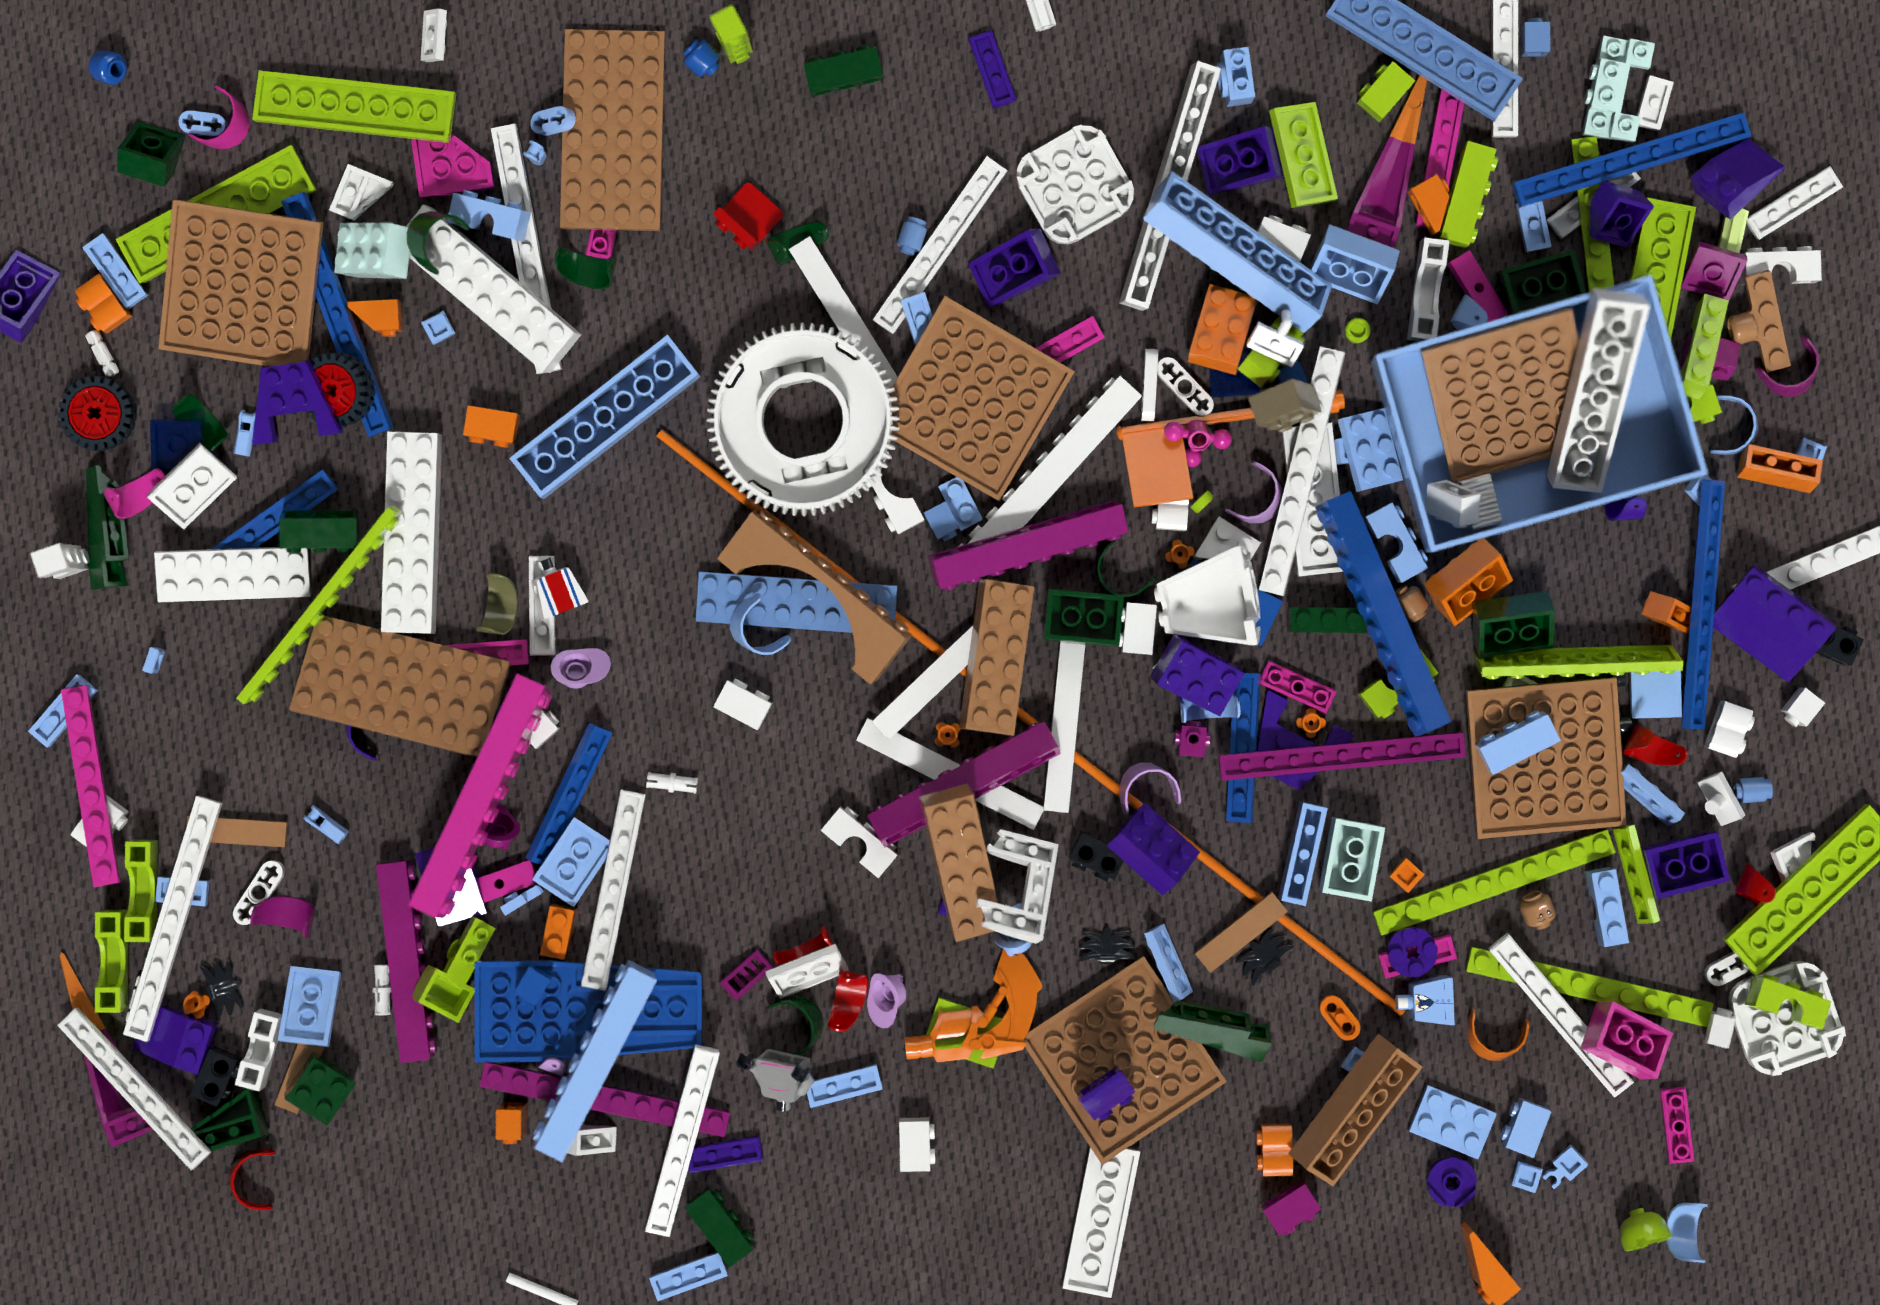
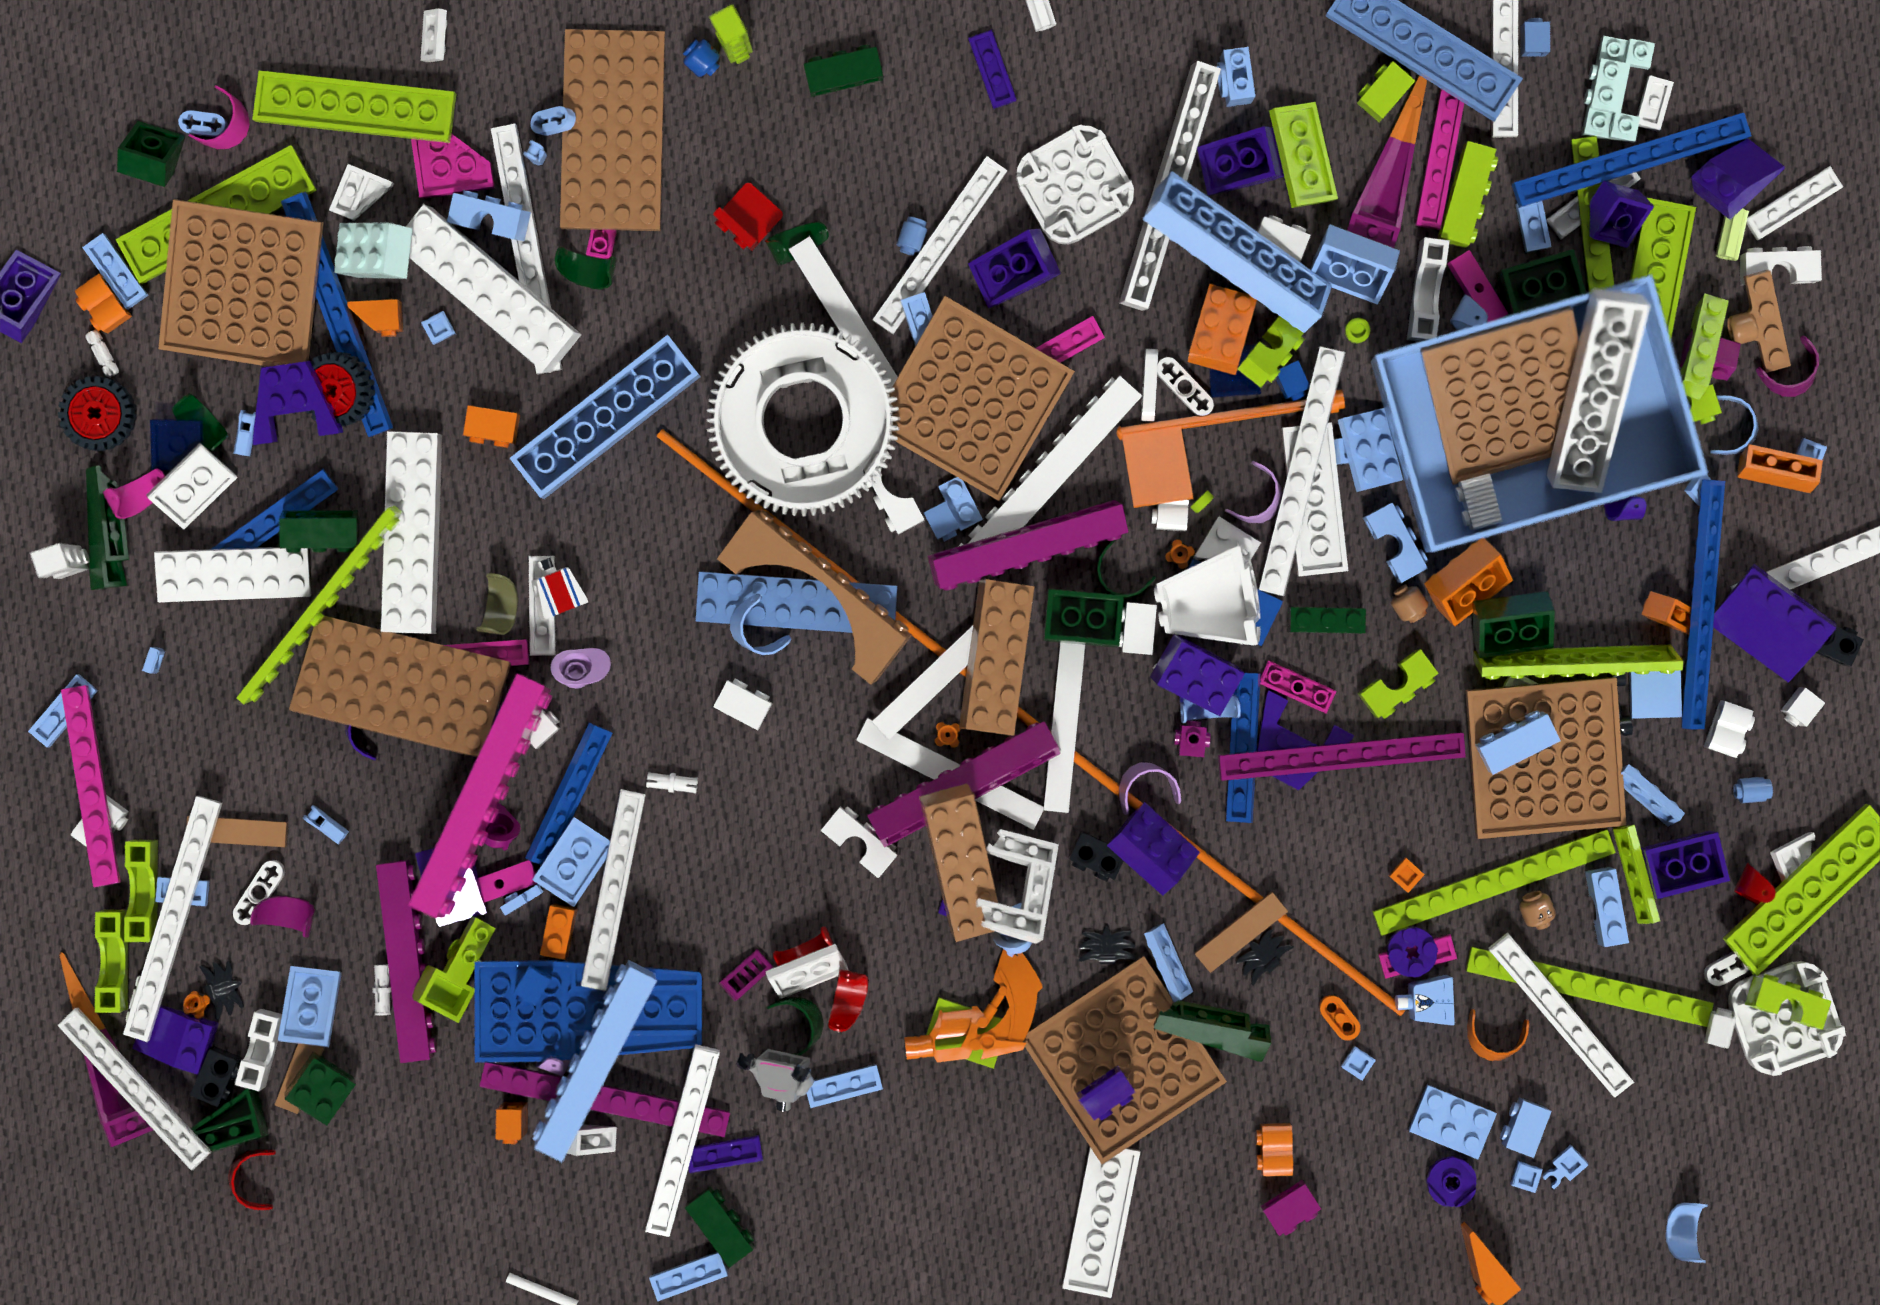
(107, 67): blue head -> none
(418, 232): dark green piece -> none
(884, 998): lavender piece -> none
(915, 1144): white brick -> none
(1174, 431): dark pink piece -> none
(1276, 342): white plate -> none
(1285, 405): dark tan brick -> none
(1302, 853): light blue brick -> none
(1318, 723): orange plate -> none
(1351, 859): light aqua brick -> none
(1355, 1110): medium nougat brick -> none
(1382, 614): blue brick -> none
(1431, 202): orange slope -> none
(1452, 503): white brick -> none
(1626, 1040): dark pink brick -> none
(1642, 1230): lime cylinder -> none
(1652, 749): red piece -> none
(1675, 1110): dark pink tile -> none
(1714, 271): magenta plate -> none
(1720, 799): white tile -> none

